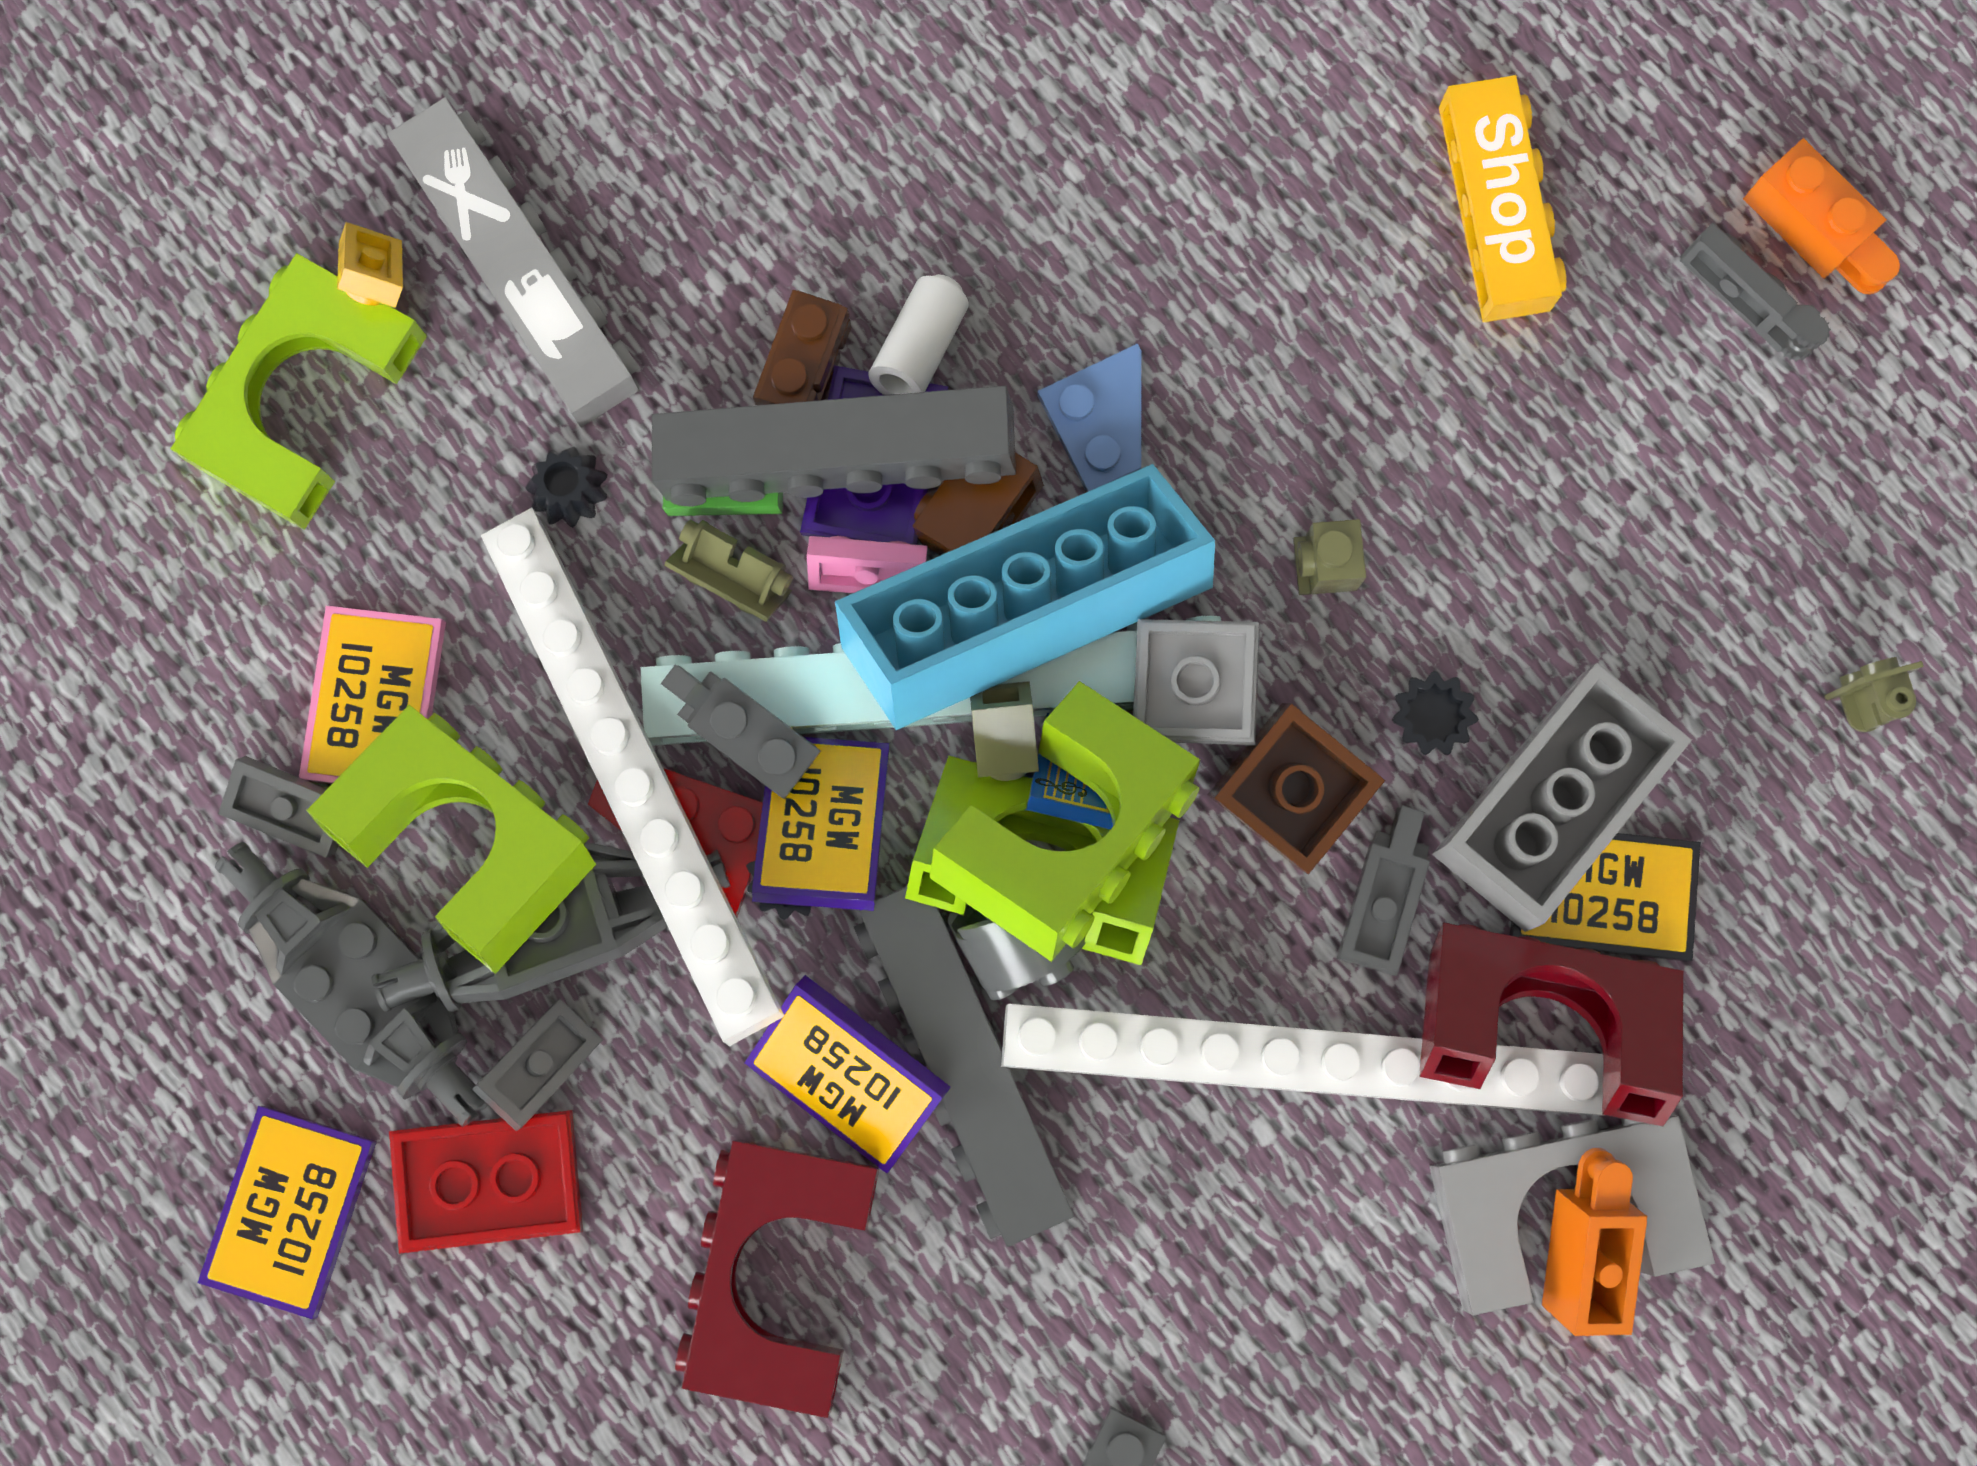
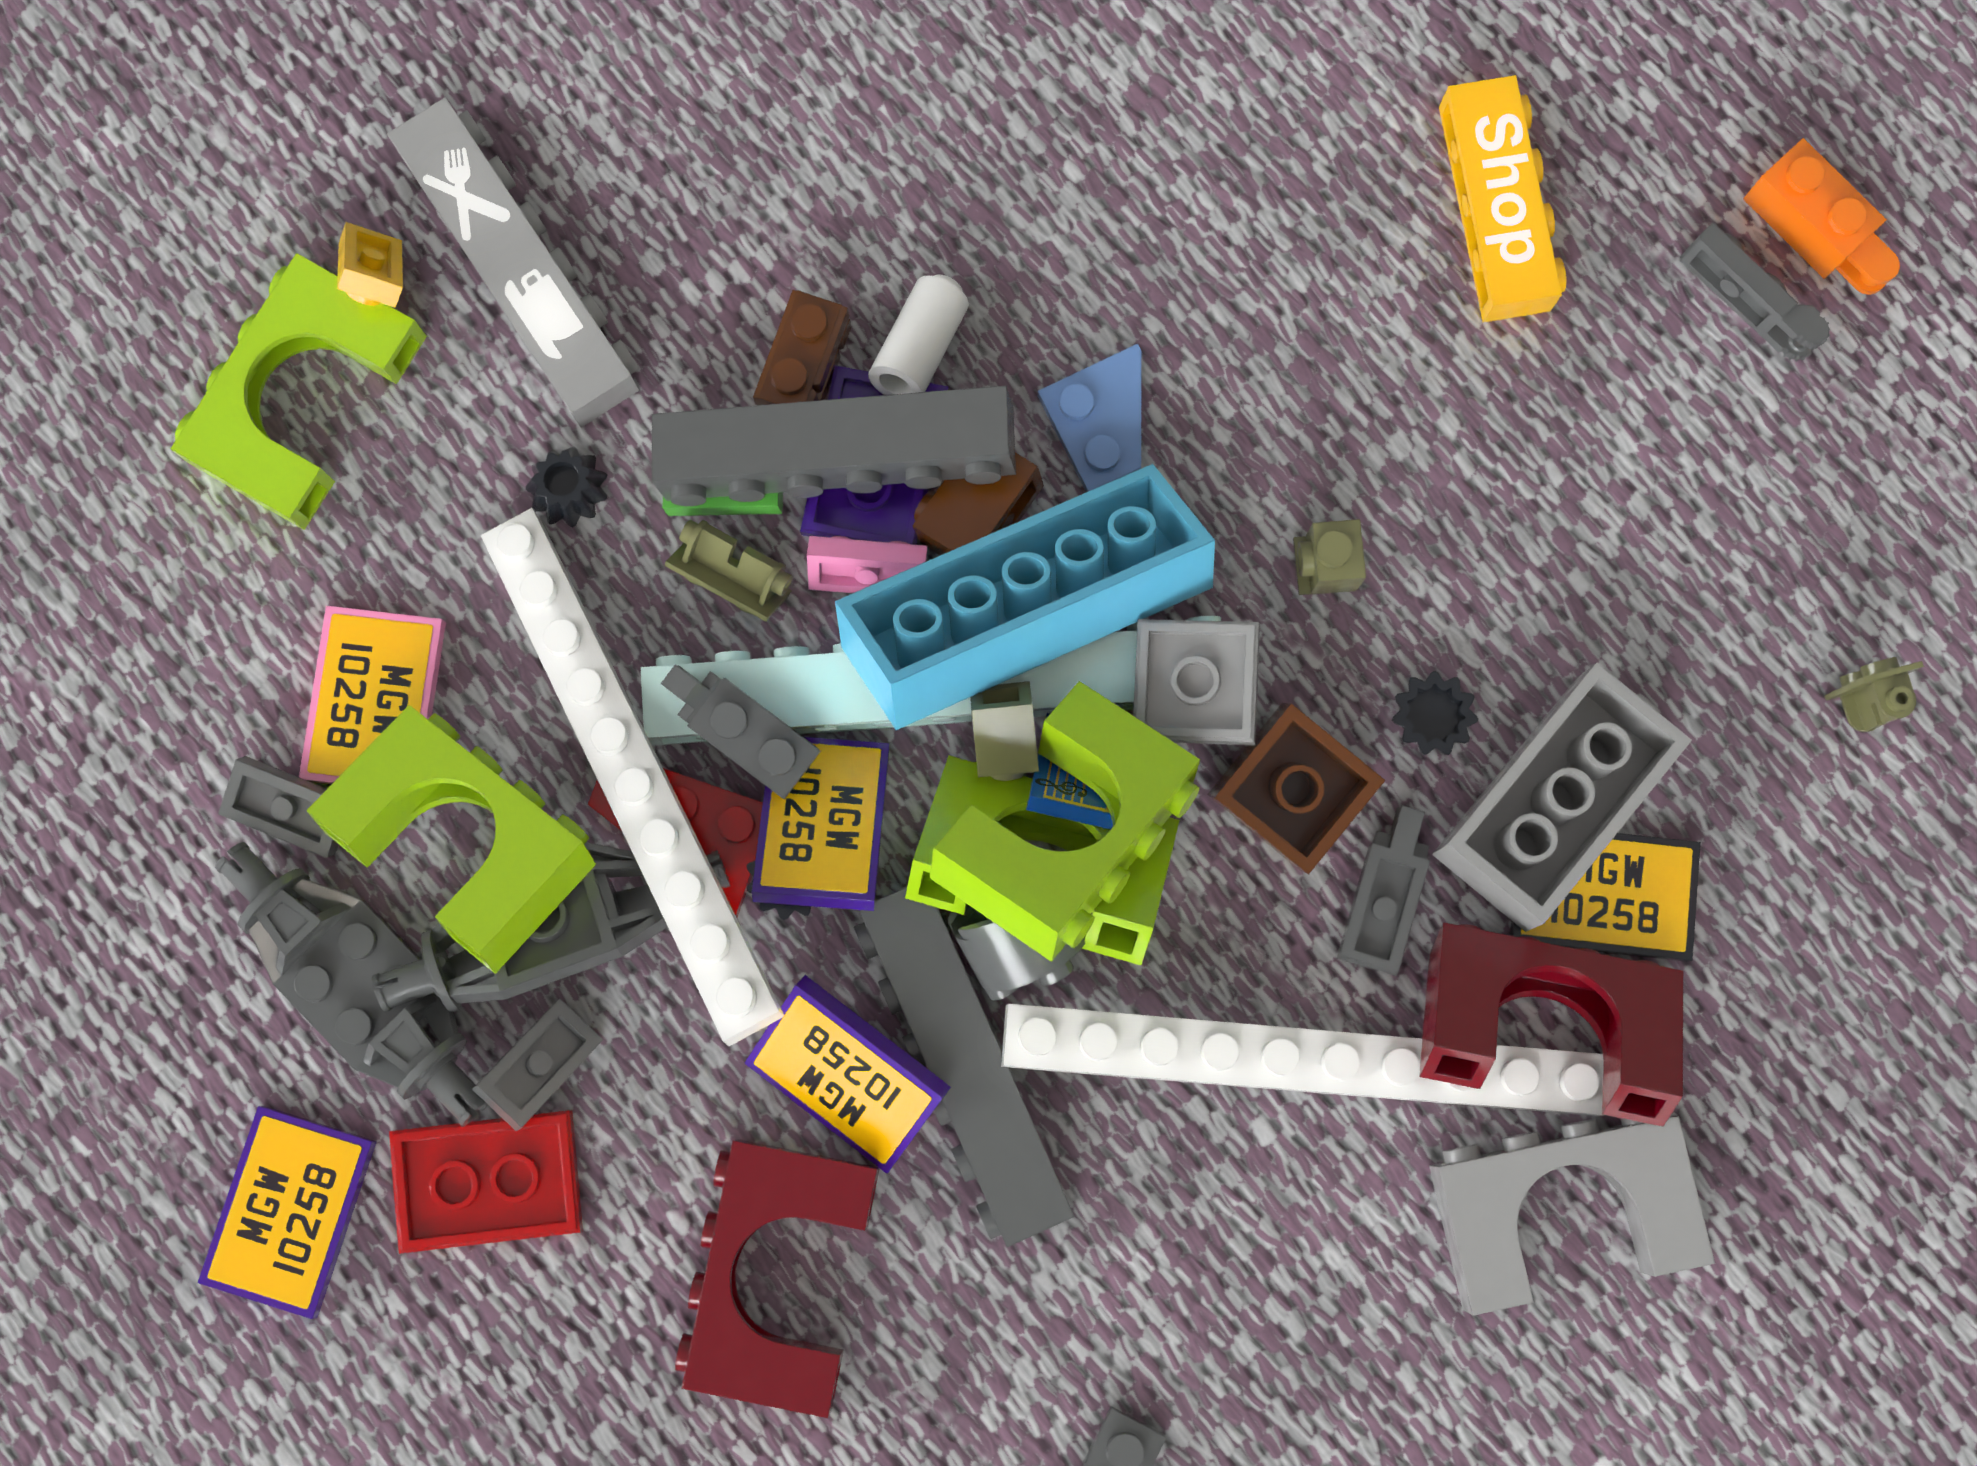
(1595, 1250): orange brick -> none

